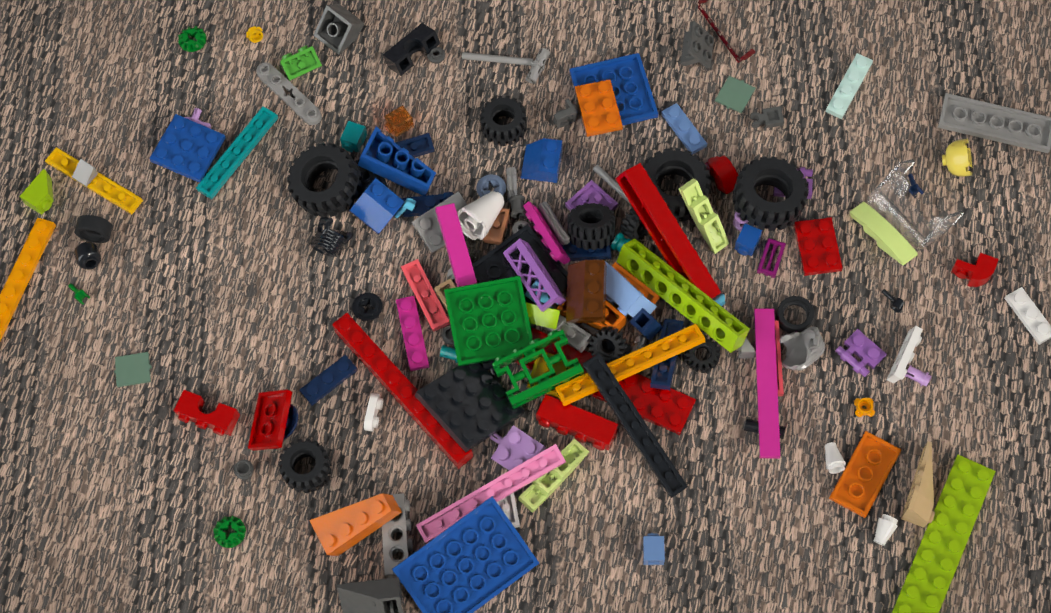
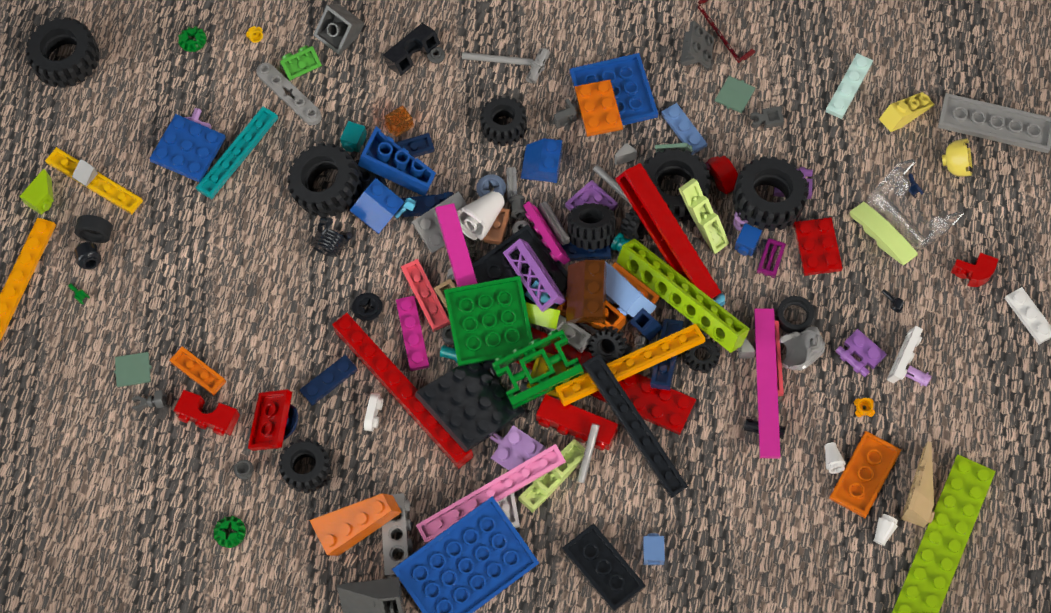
(70, 69): none -> black tyre
(159, 400): none -> dark grey piece
(197, 371): none -> orange plate
(588, 453): none -> light grey bar
(603, 567): none -> black plate
(625, 154): none -> light grey slope
(684, 146): none -> sand green piece
(905, 110): none -> light yellow slope

